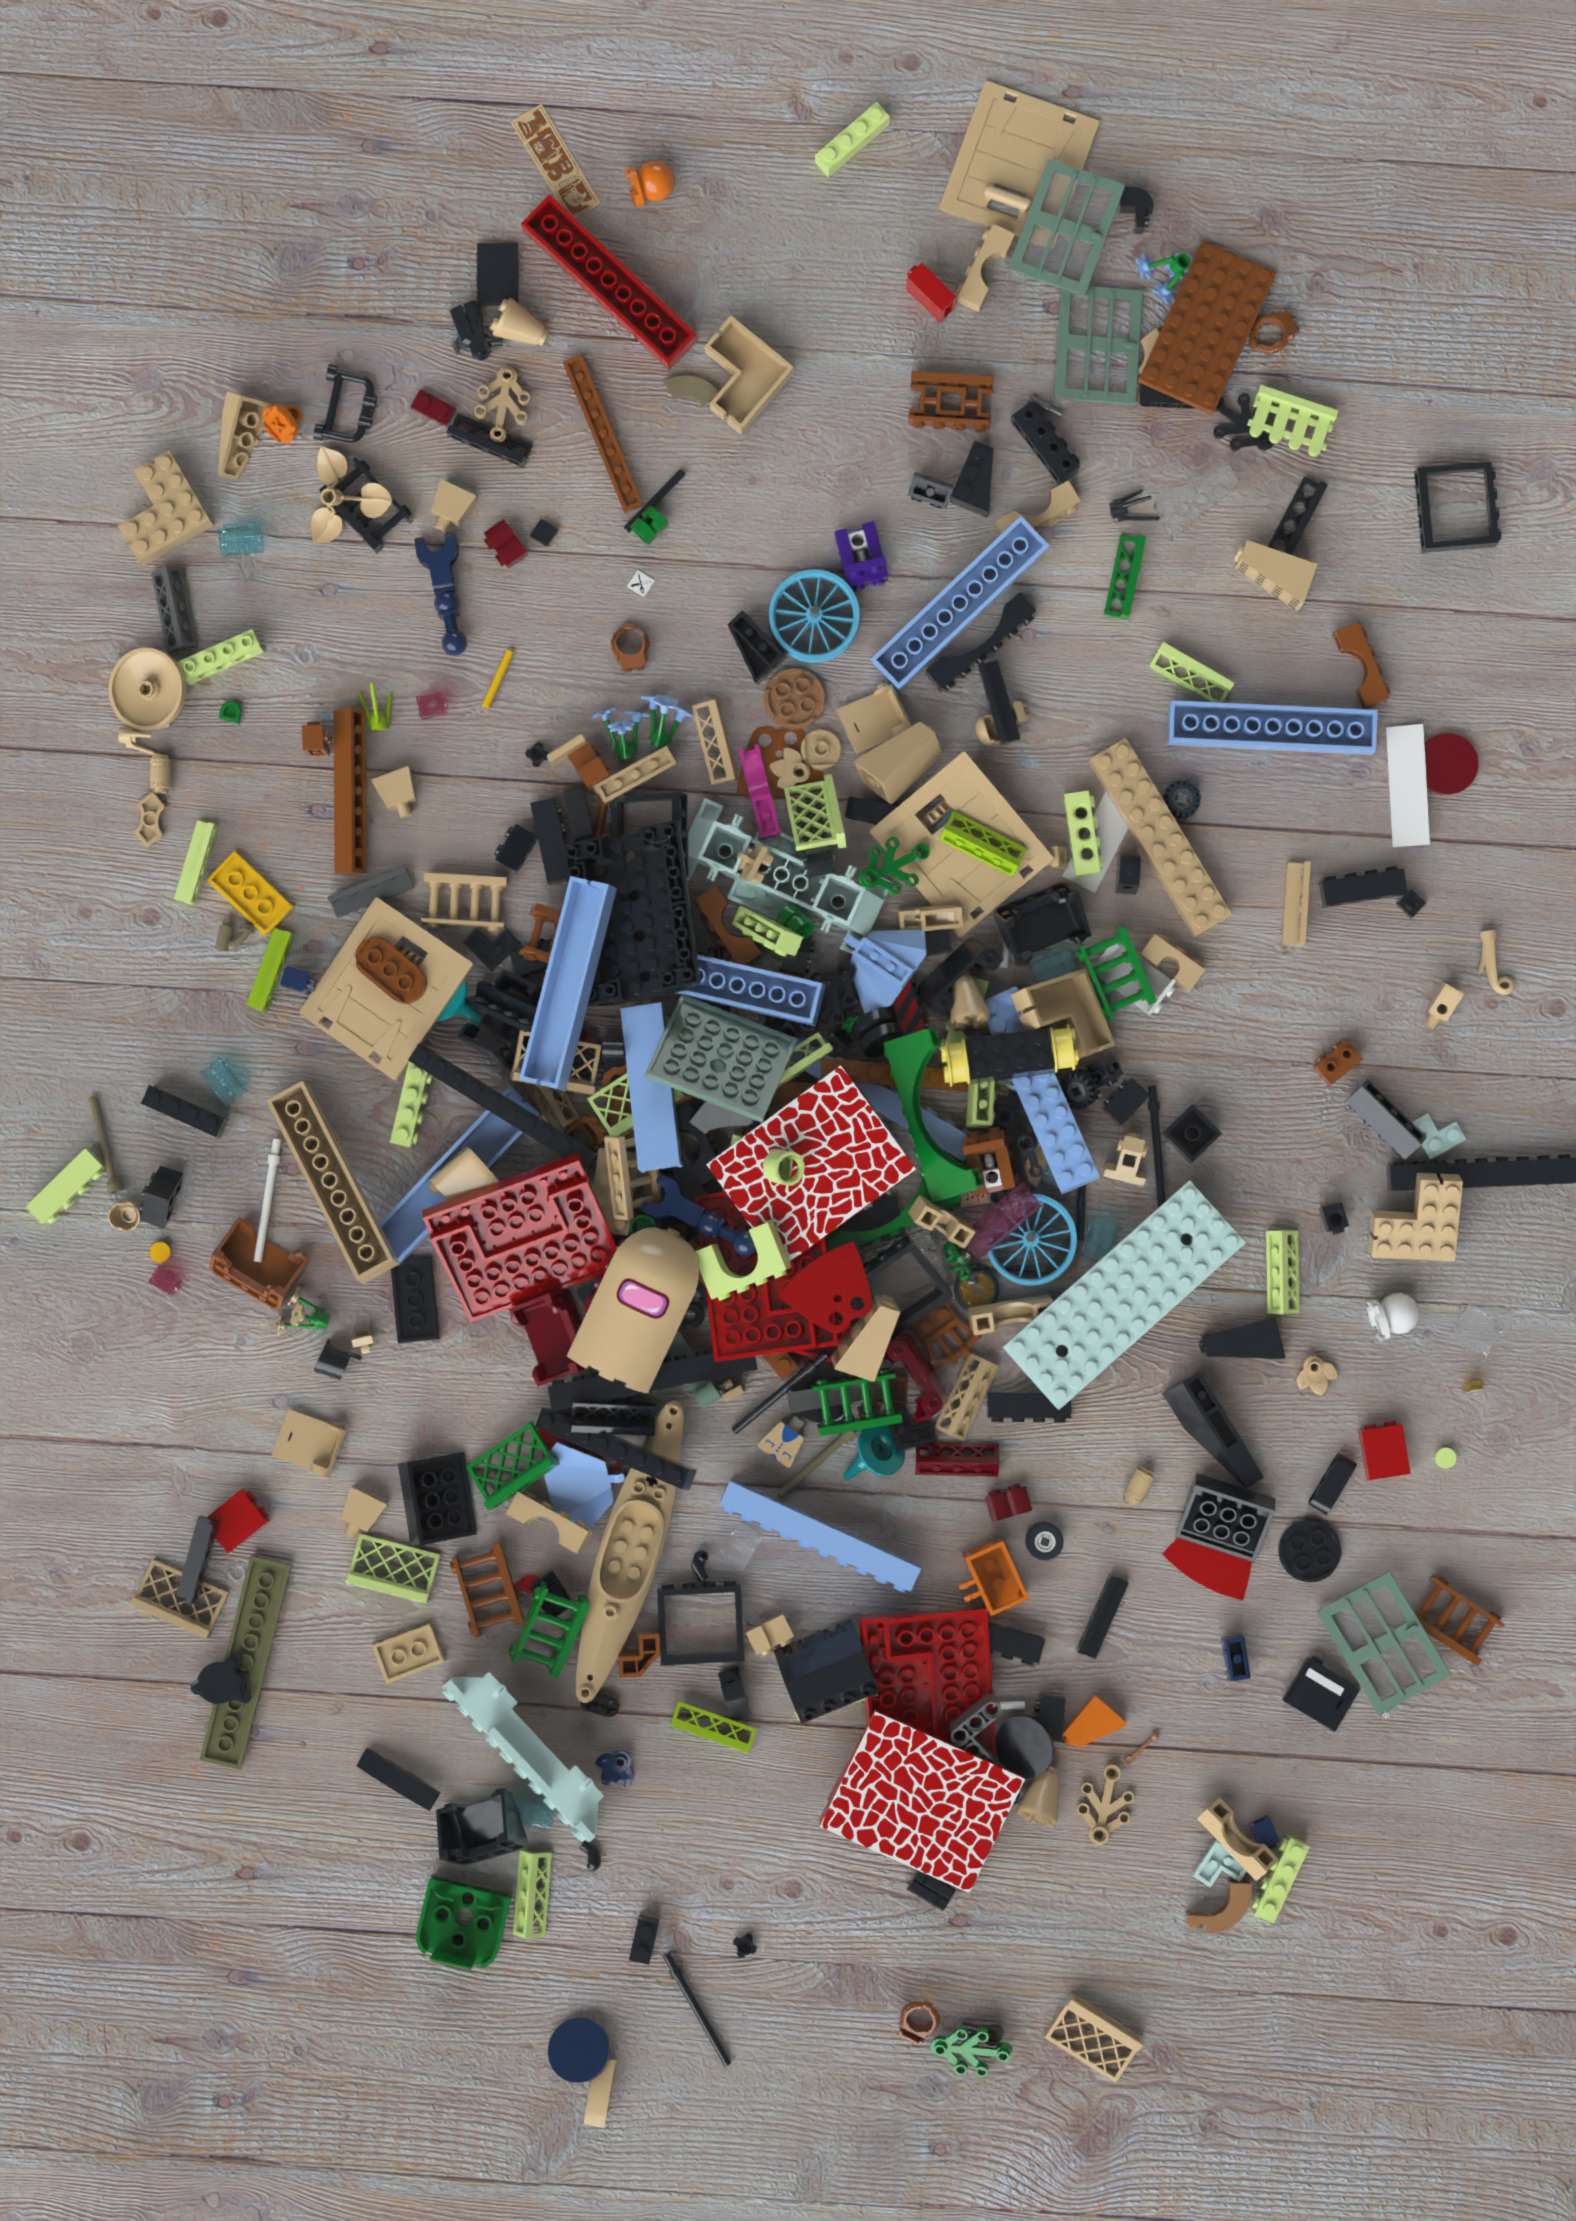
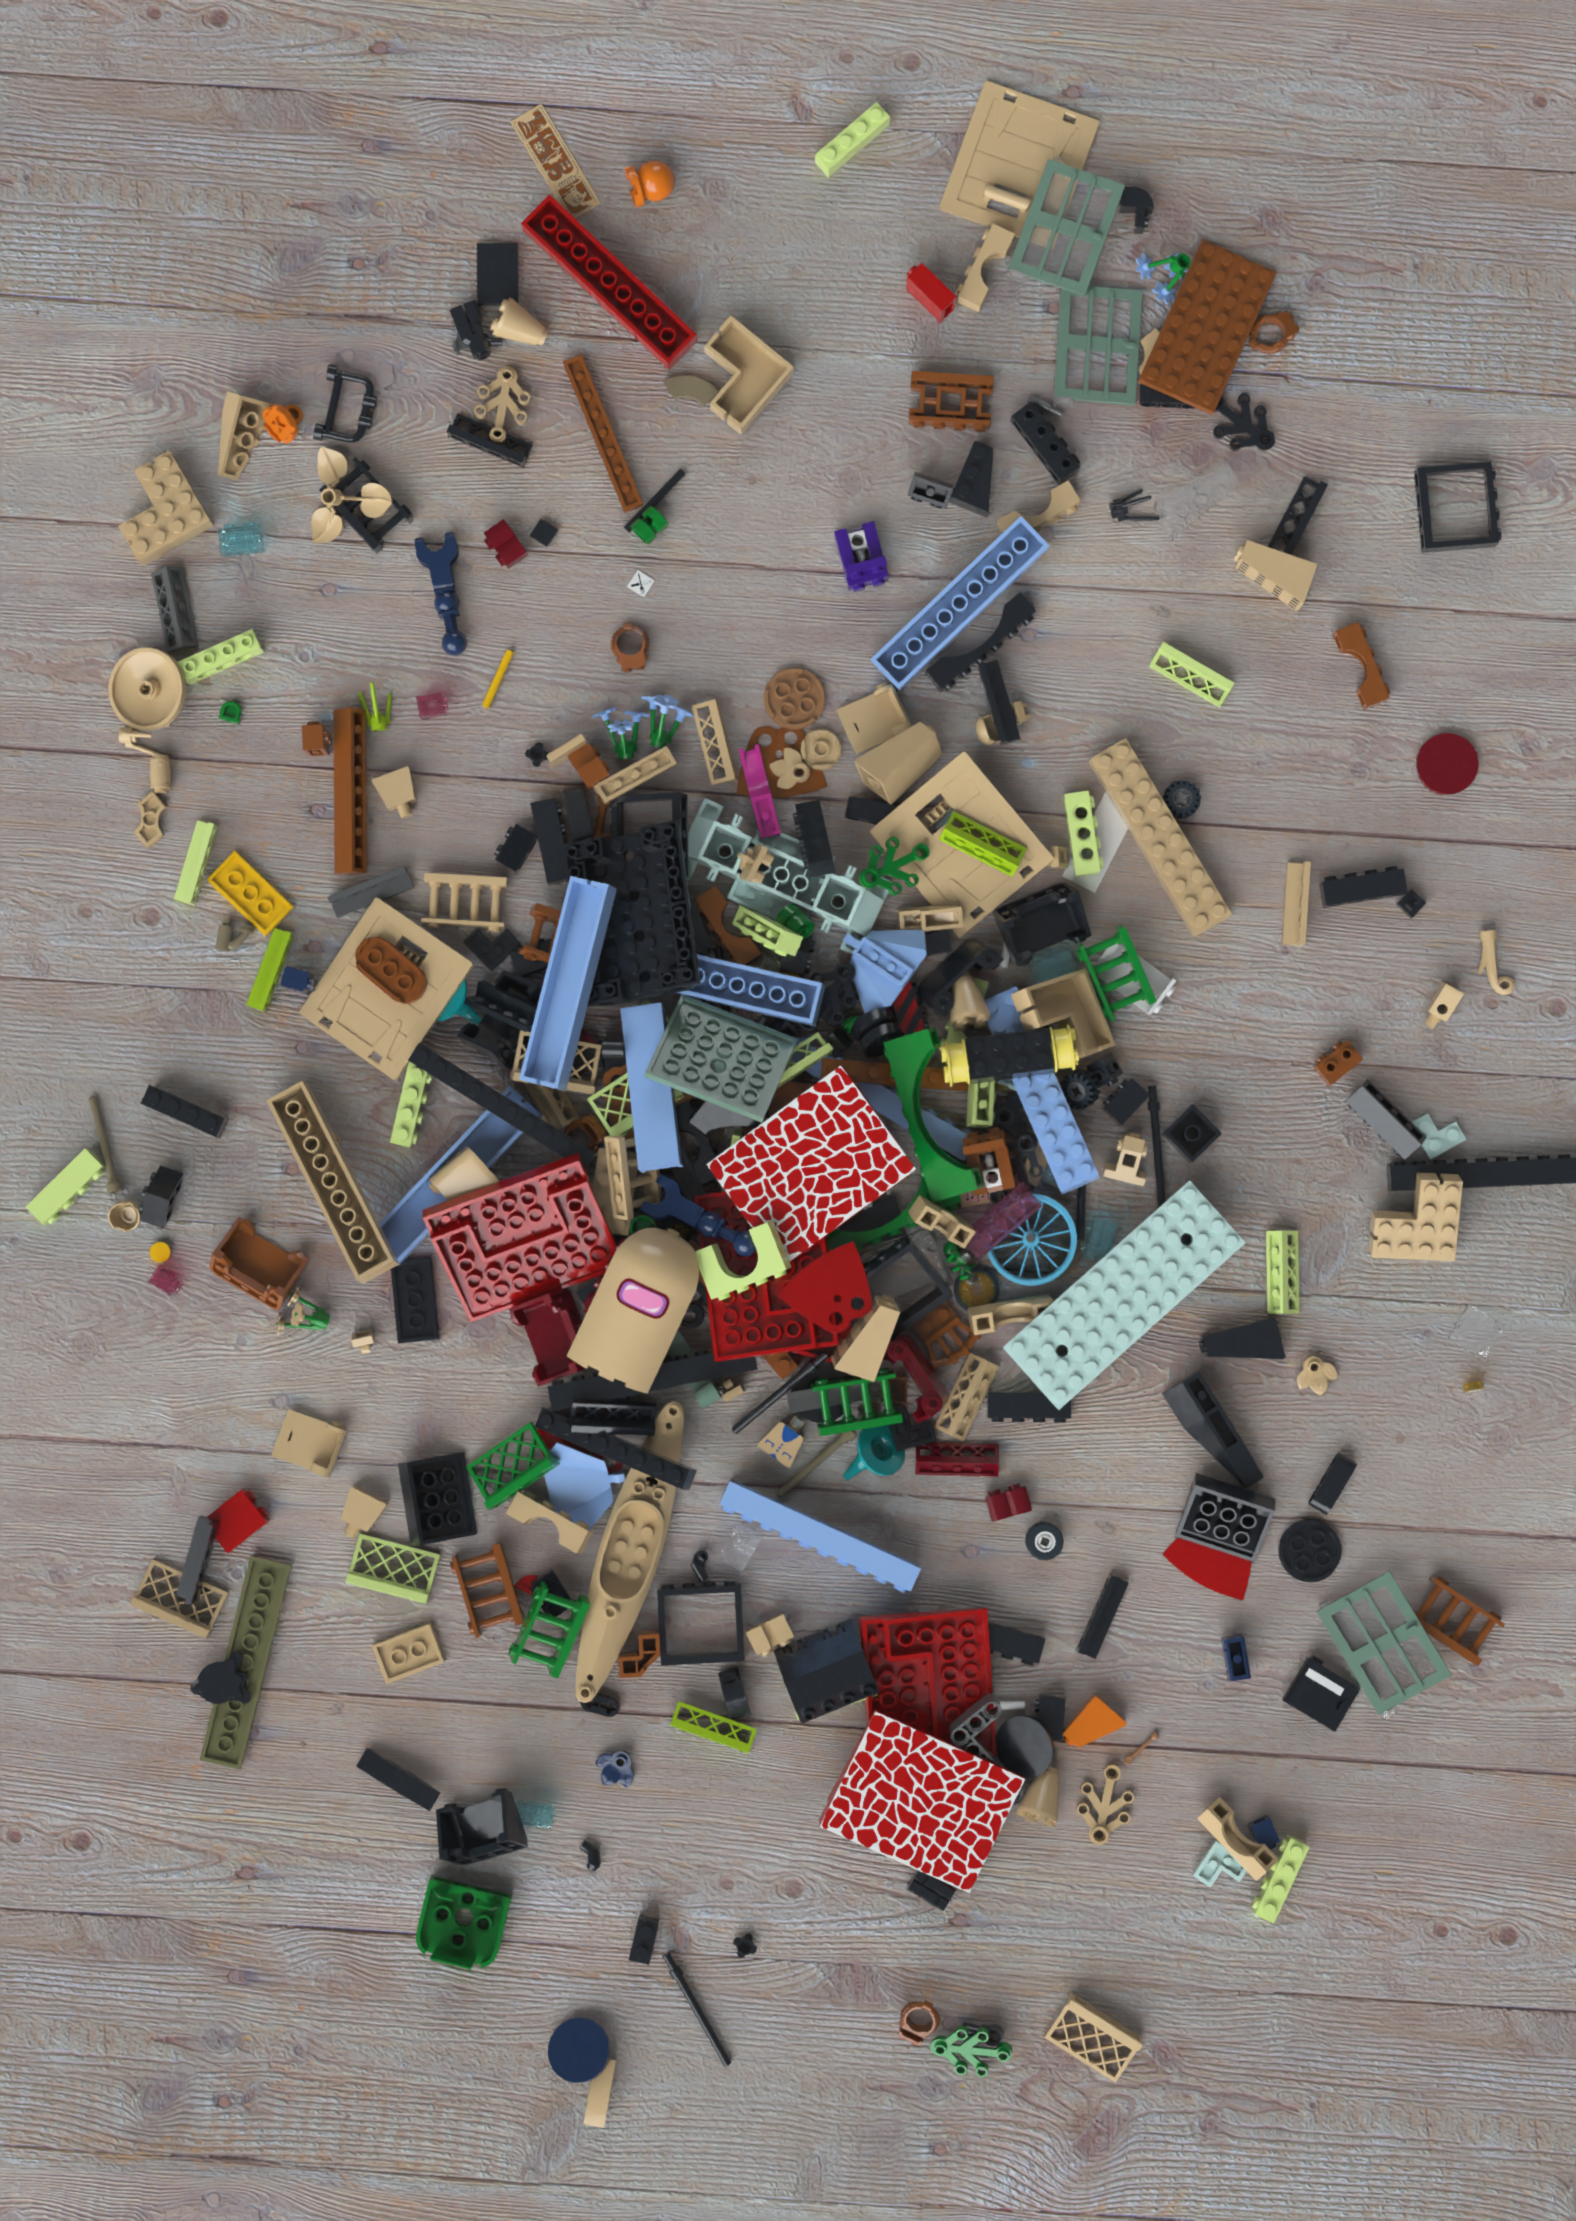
(223, 1080): clear light blue brick -> none
(273, 1160): white bar -> none
(334, 1361): black hat -> none
(433, 408): dark red plate -> none
(451, 505): tan torso -> none
(528, 1894): yellowish green fence -> none
(563, 1788): light aqua piece -> none
(756, 647): black wedge -> none
(778, 1167): yellowish green piece -> none
(814, 616): medium azure wheel -> none
(832, 815): yellowish green fence -> none
(994, 1577): orange piece -> none
(1128, 874): black torso -> none
(1132, 578): green fence -> none
(1138, 1486): tan head -> none
(1187, 970): tan arch -> none
(1229, 1914): medium nougat arch -> none
(1272, 727): light blue brick -> none
(1294, 408): yellowish green fence -> none
(1327, 1211): black brick -> none
(1384, 1450): red brick -> none
(1395, 1314): white tile -> none
(1408, 785): white sticker -> none
(1445, 1457): yellowish green tile -> none

